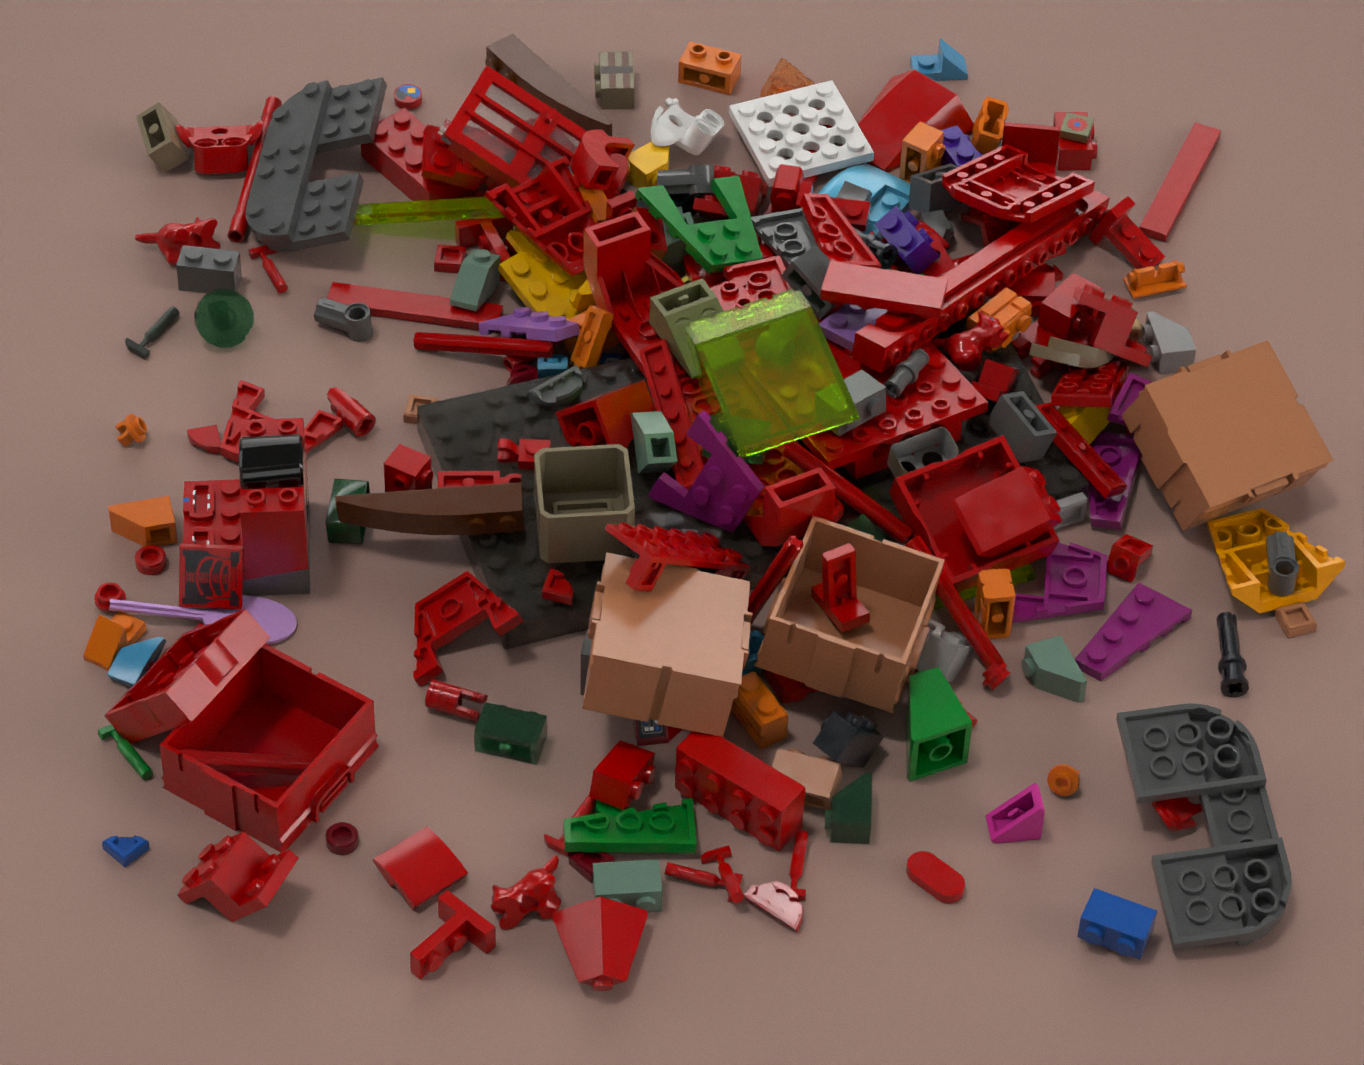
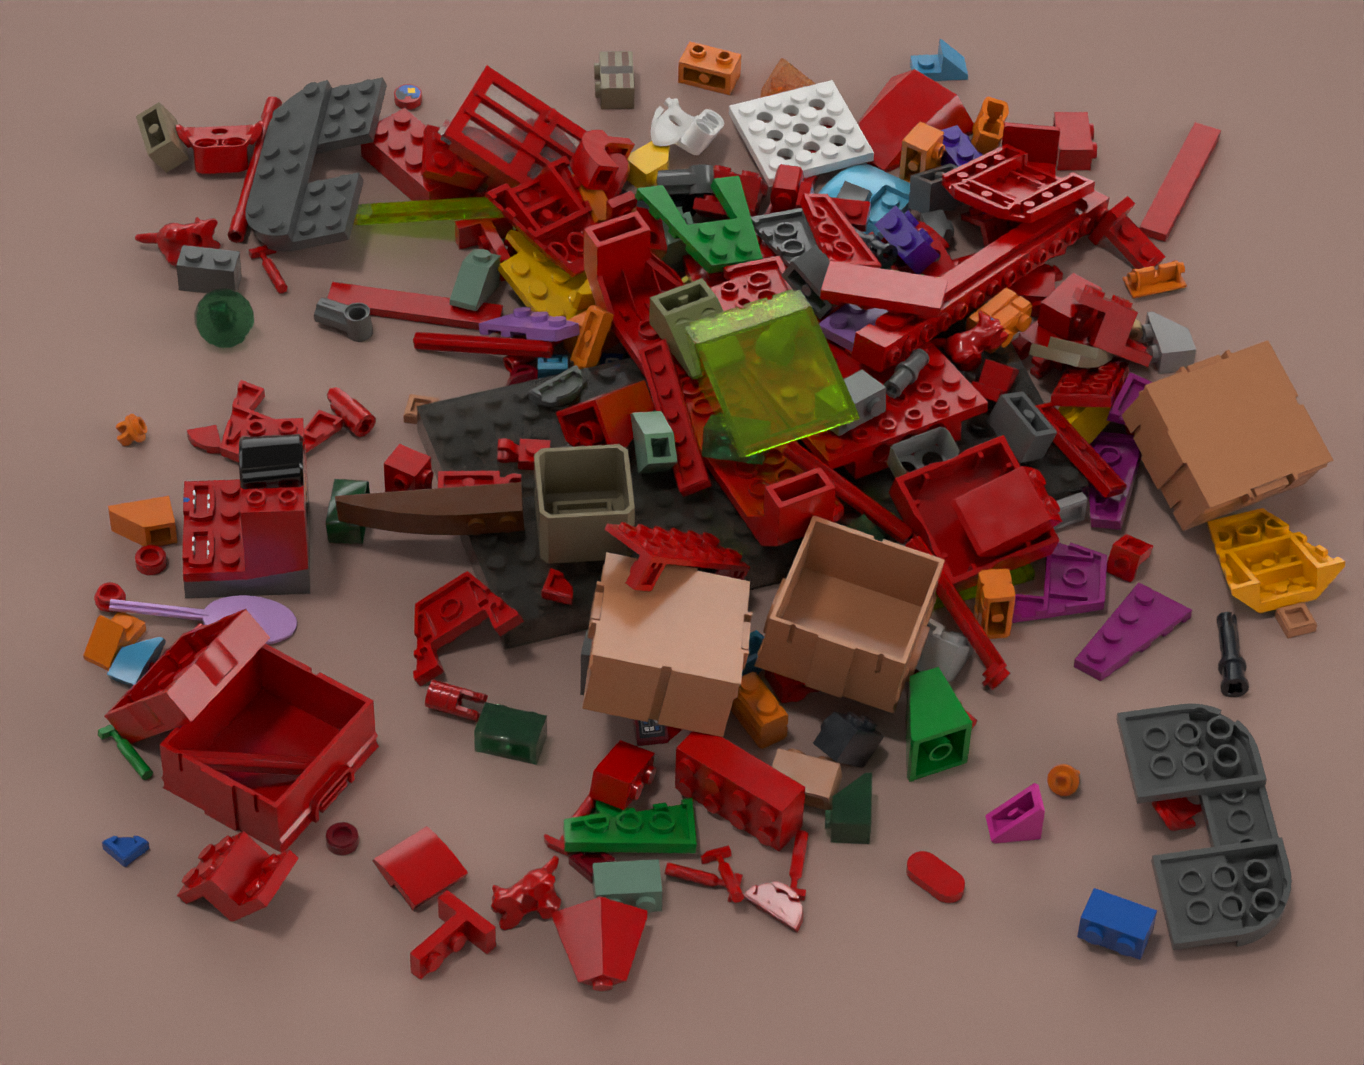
(153, 333): pearl dark grey piece -> none
(211, 576): tile -> none
(449, 258): red tile -> none
(527, 70): slope -> none
(722, 489): magenta wing -> none
(774, 575): red axle -> none
(839, 589): red bracket -> none
(1054, 669): sand green slope -> none
(1076, 127): olive tile -> none
(1281, 564): dark grey piece -> none

